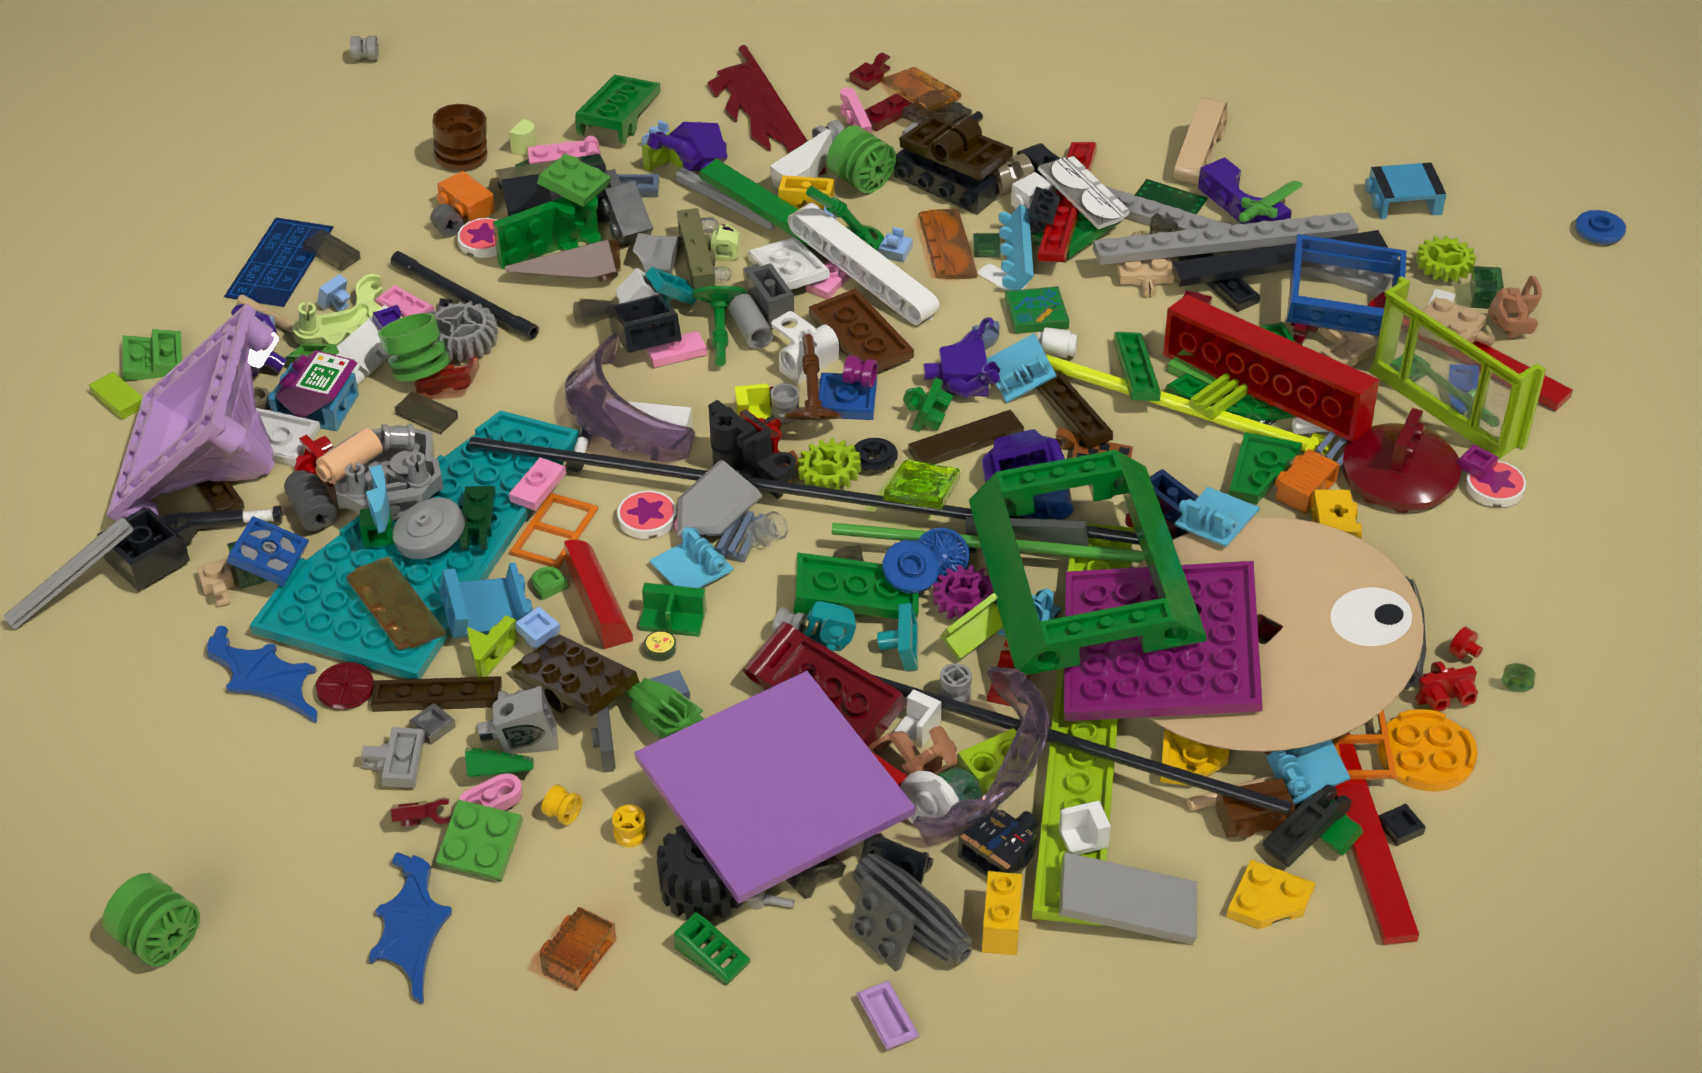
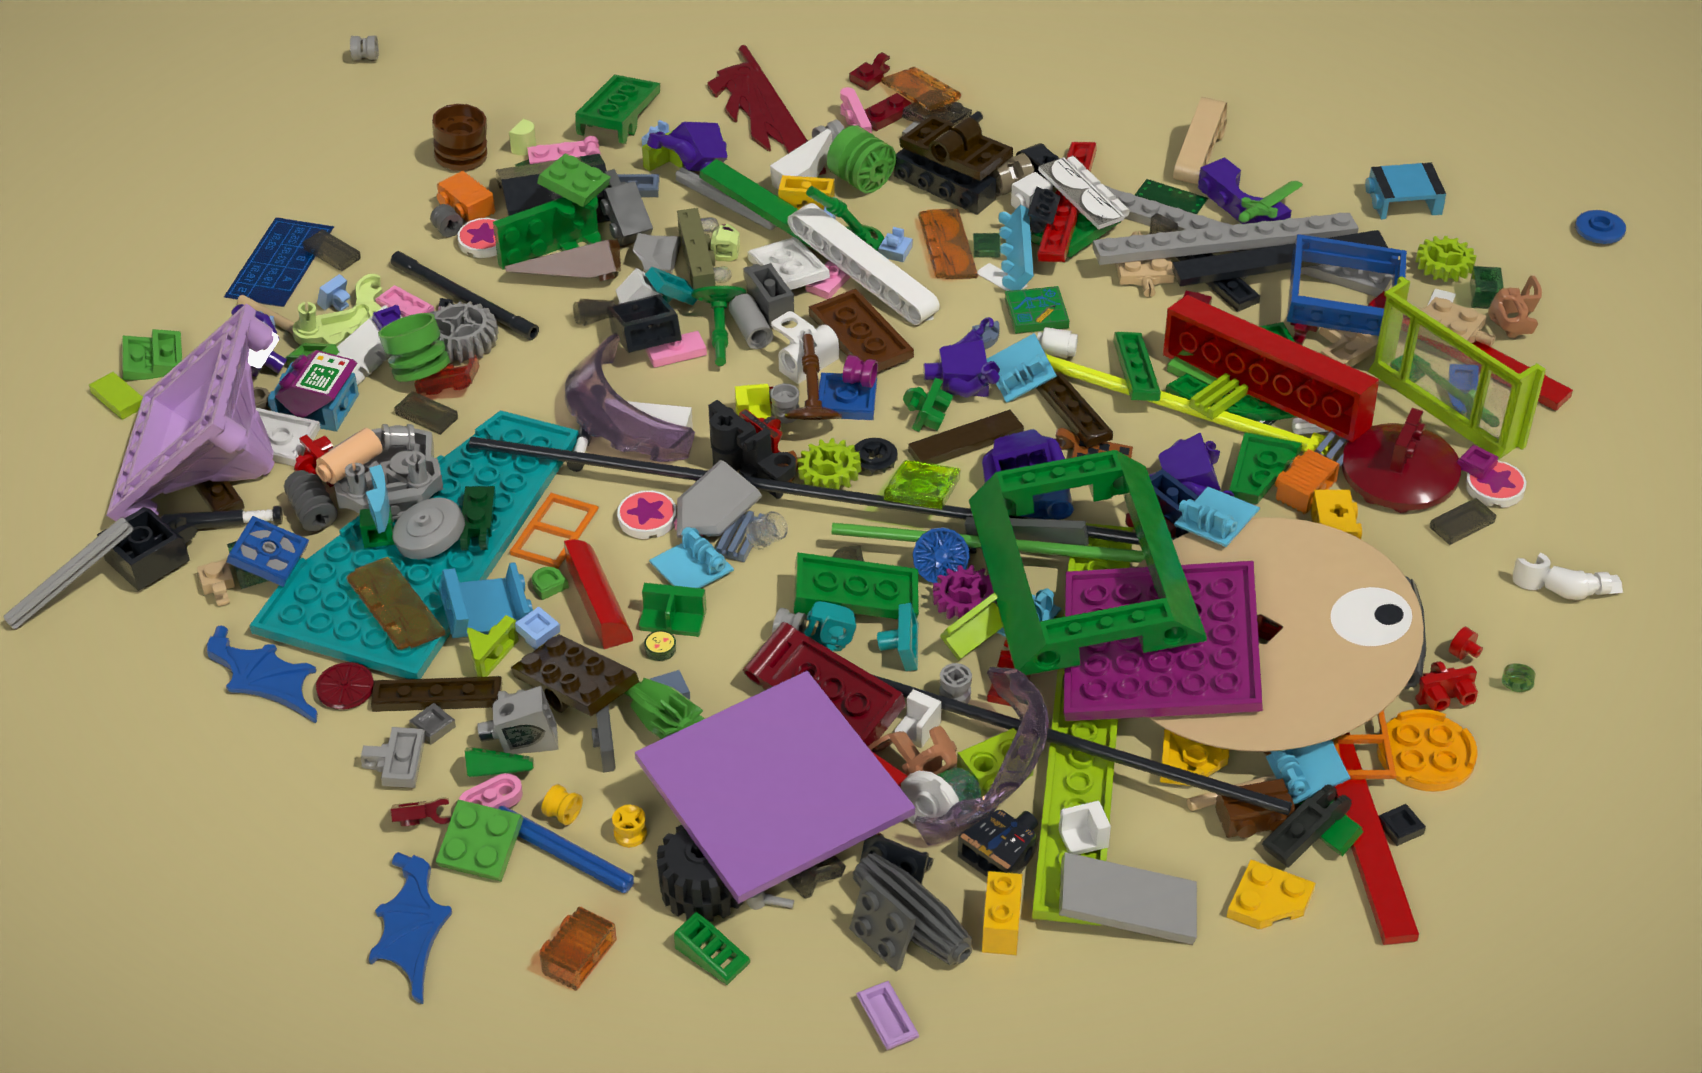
(151, 919): bright green wheel -> none
(537, 484): bright pink plate -> none
(574, 854): none -> blue axle
(910, 566): blue wheel -> none
(1192, 463): none -> dark purple torso
(1463, 521): none -> clear smoke tile
(1562, 581): none -> white piece

